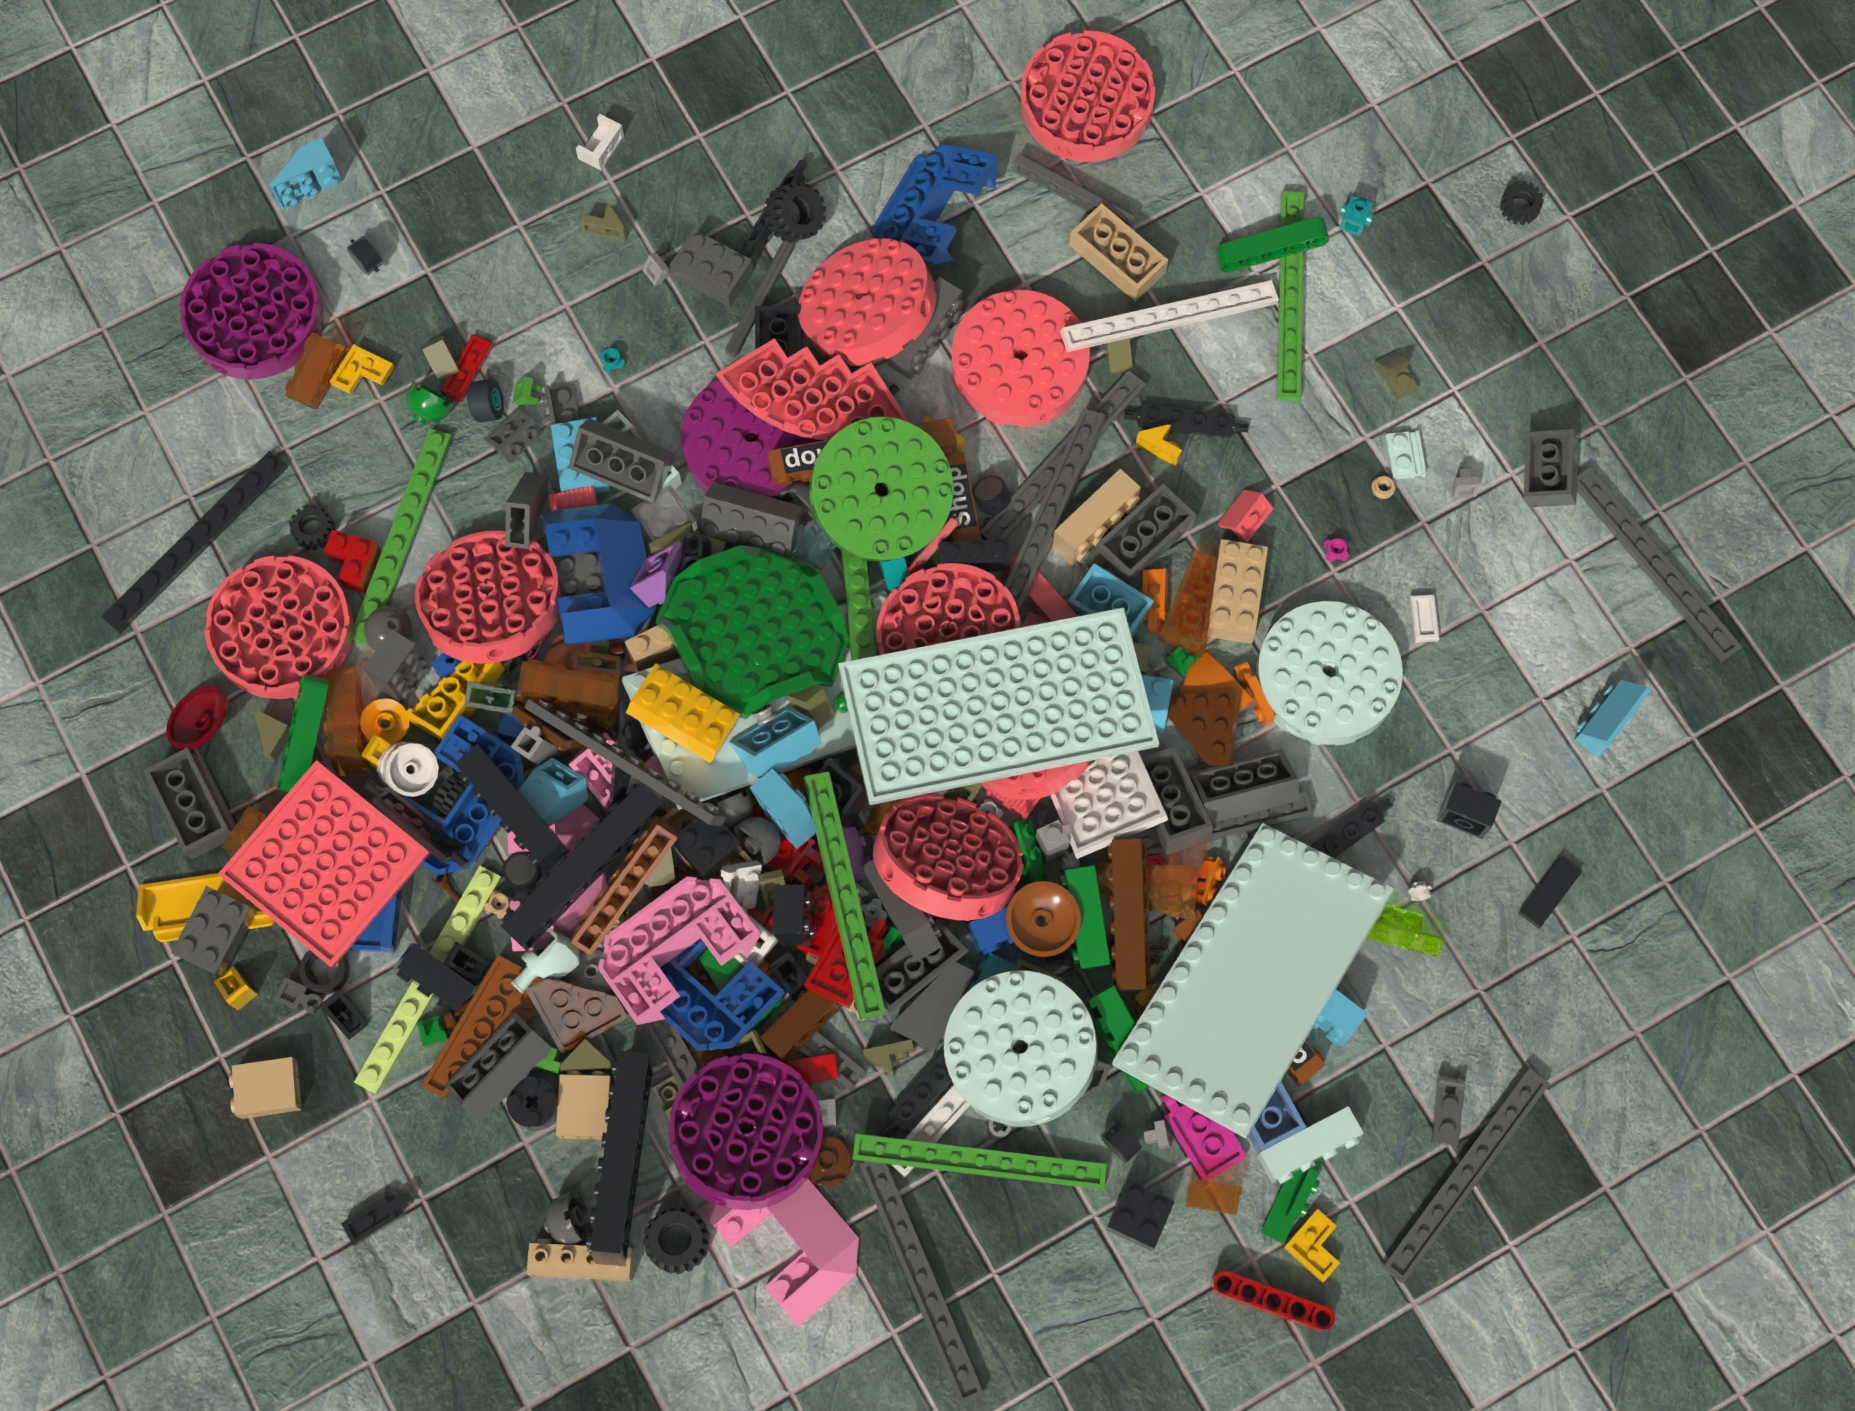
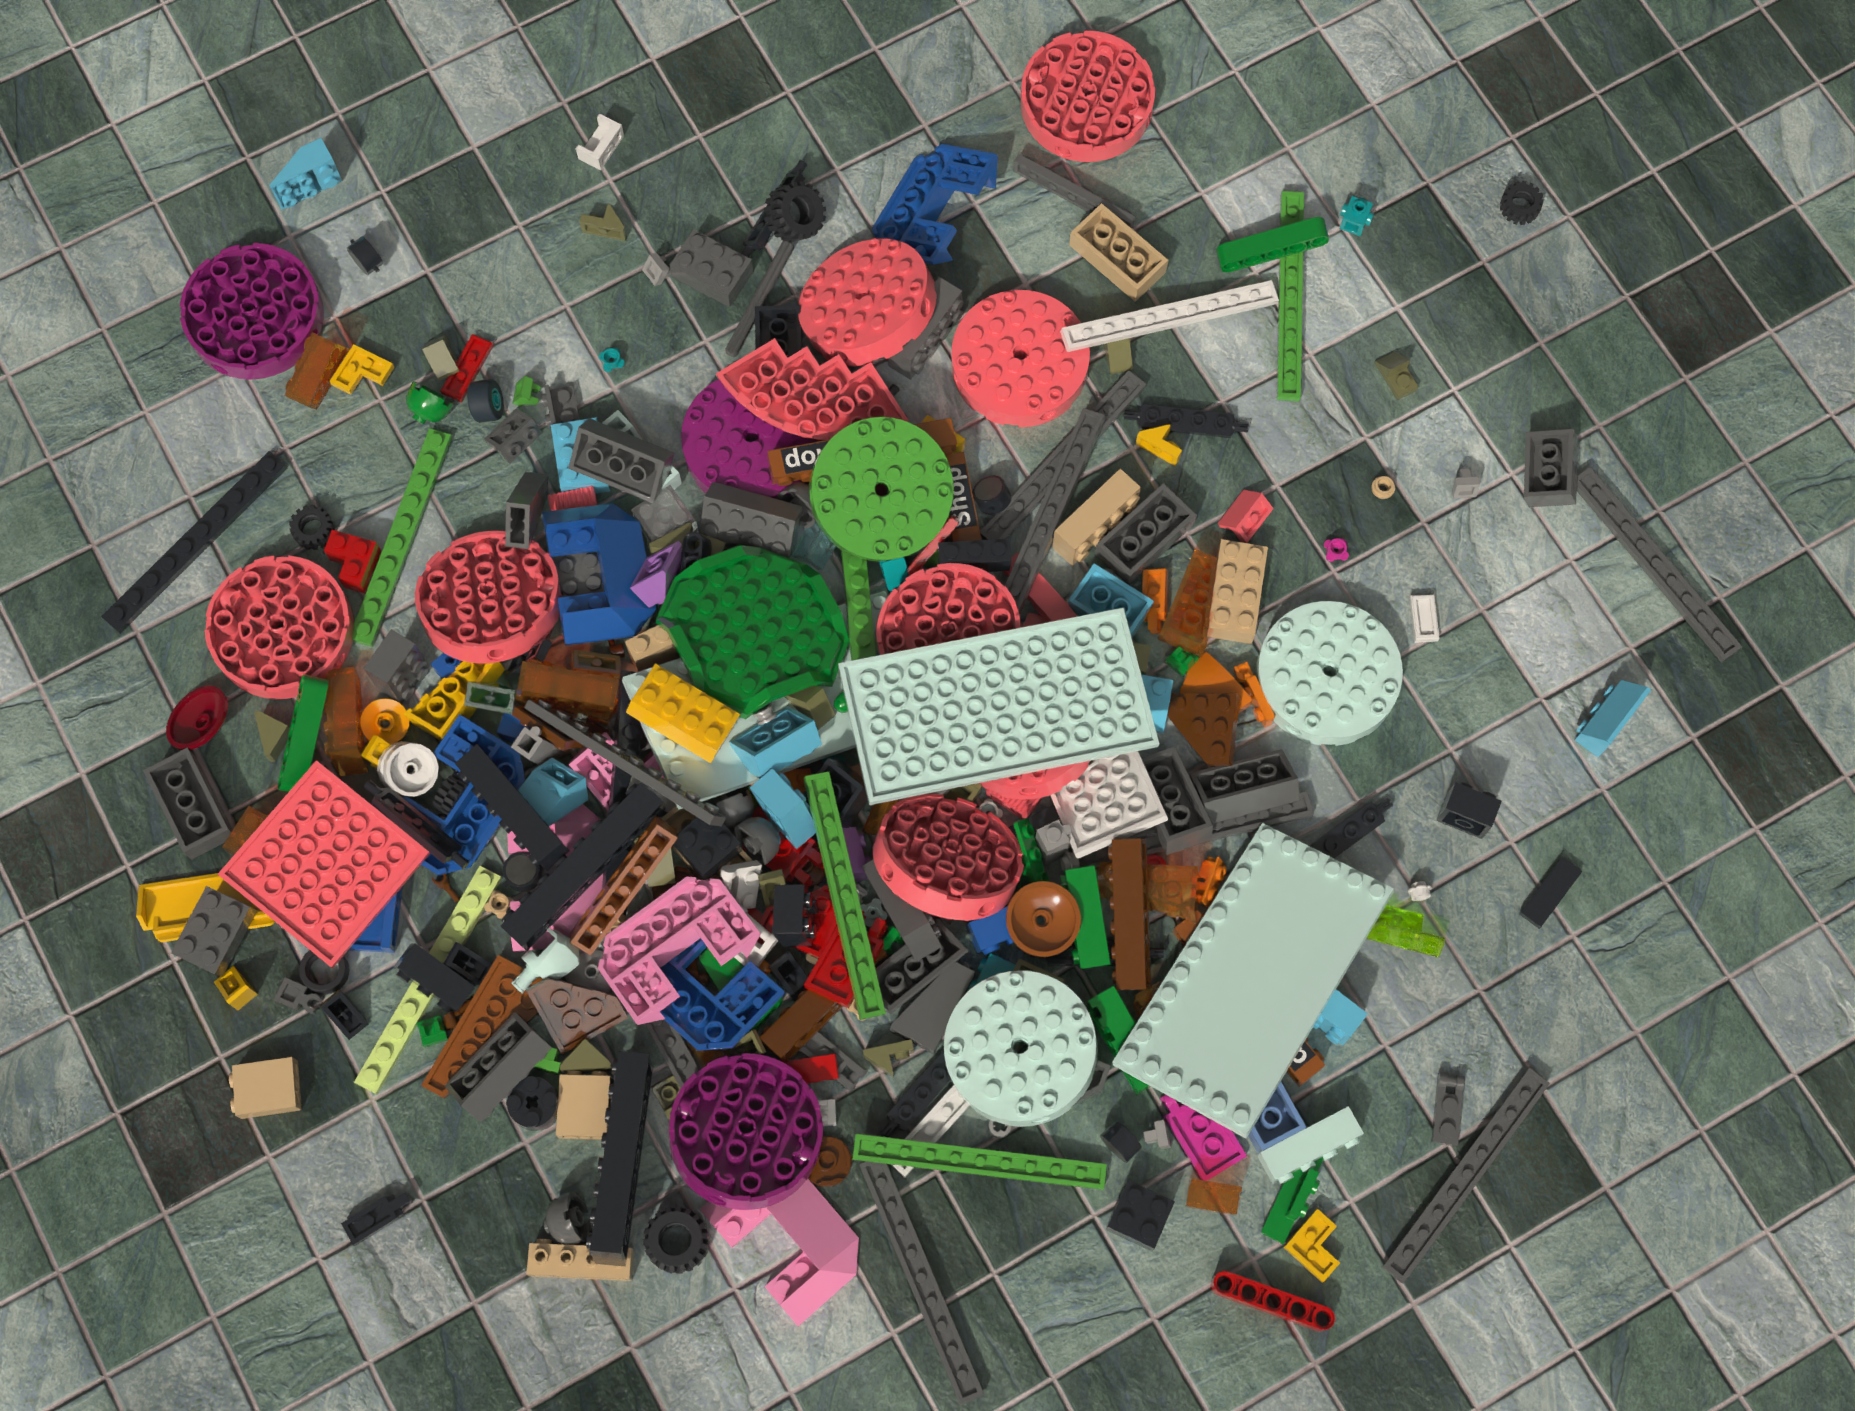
(382, 621): dark grey cylinder -> none
(1405, 455): light aqua plate -> none

